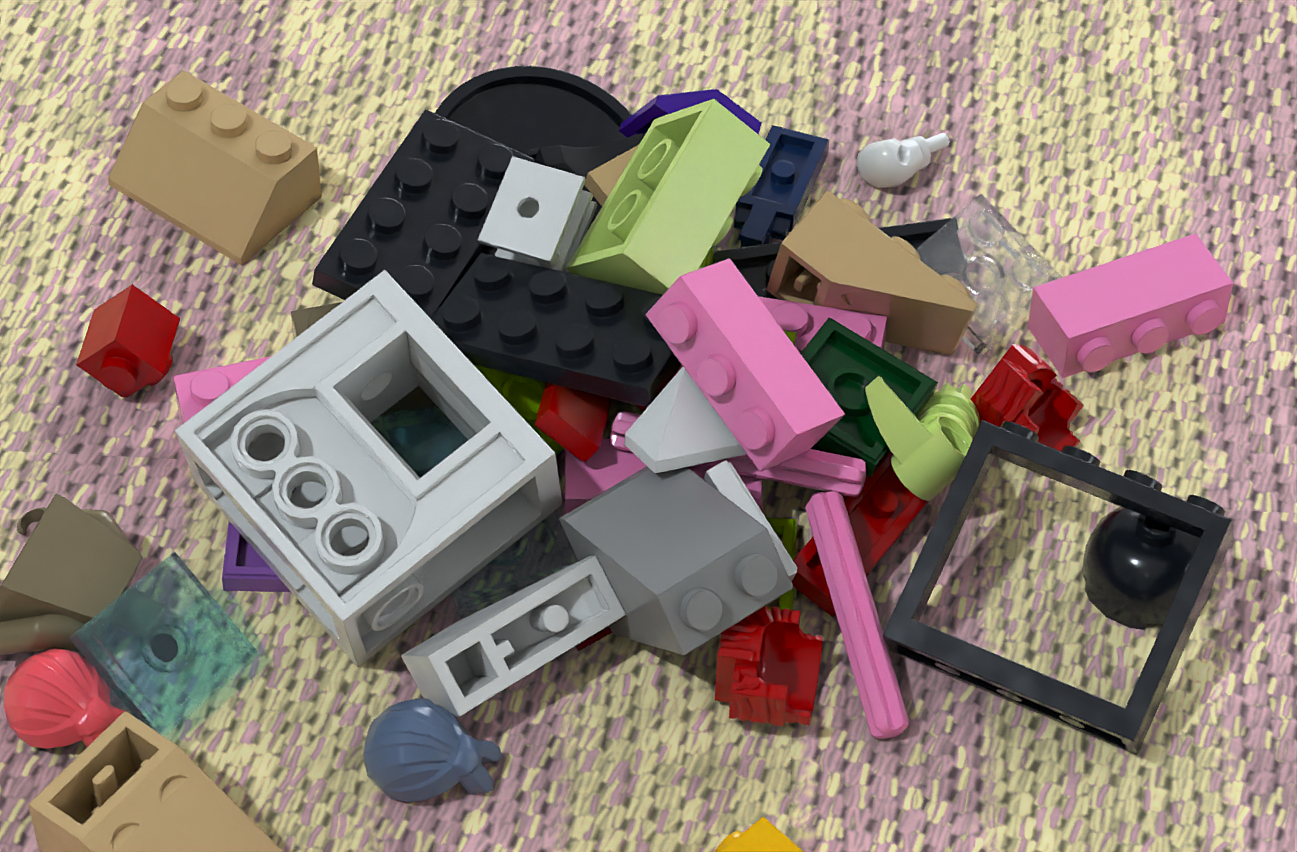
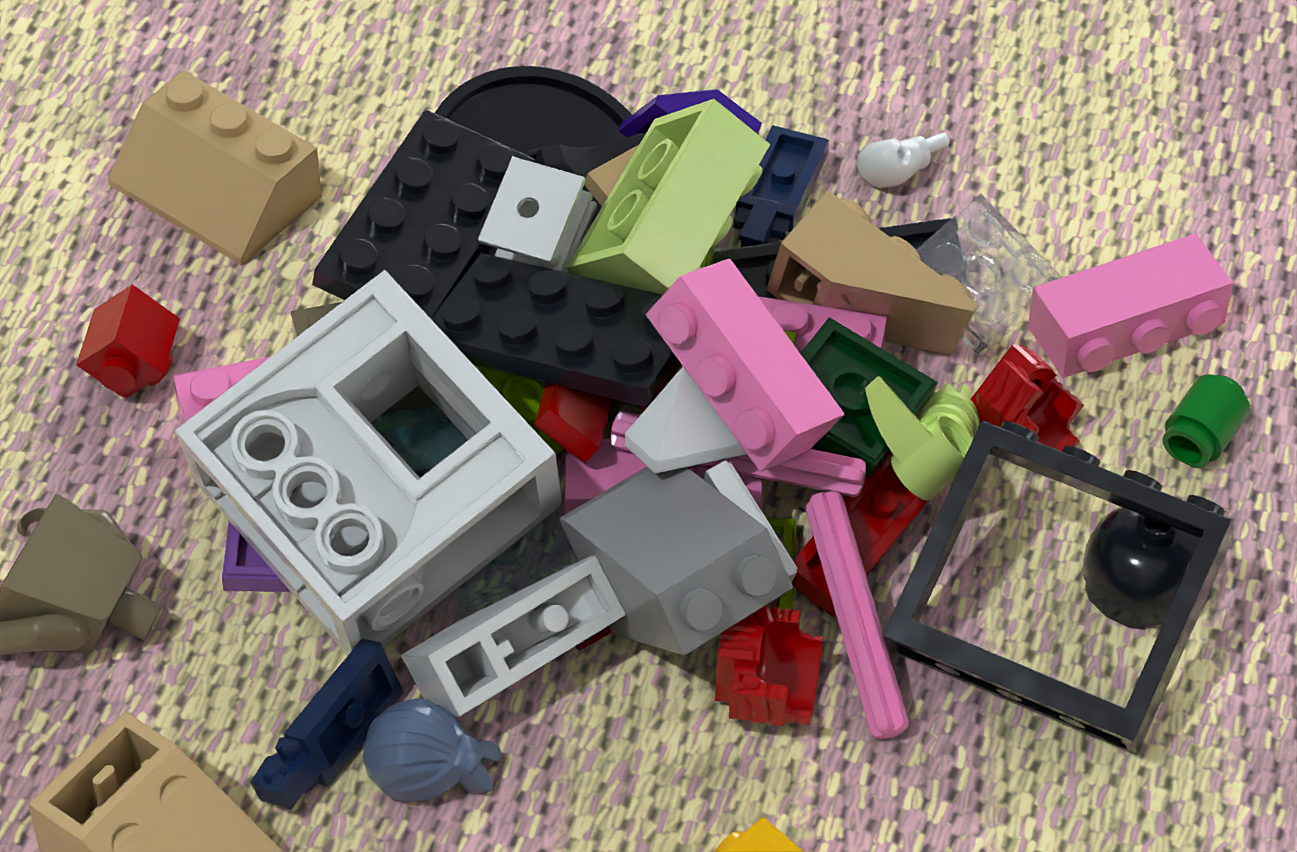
(58, 700): coral piece -> none
(165, 646): clear light blue tile -> none
(329, 727): none -> dark blue hinge
(1205, 420): none -> green brick

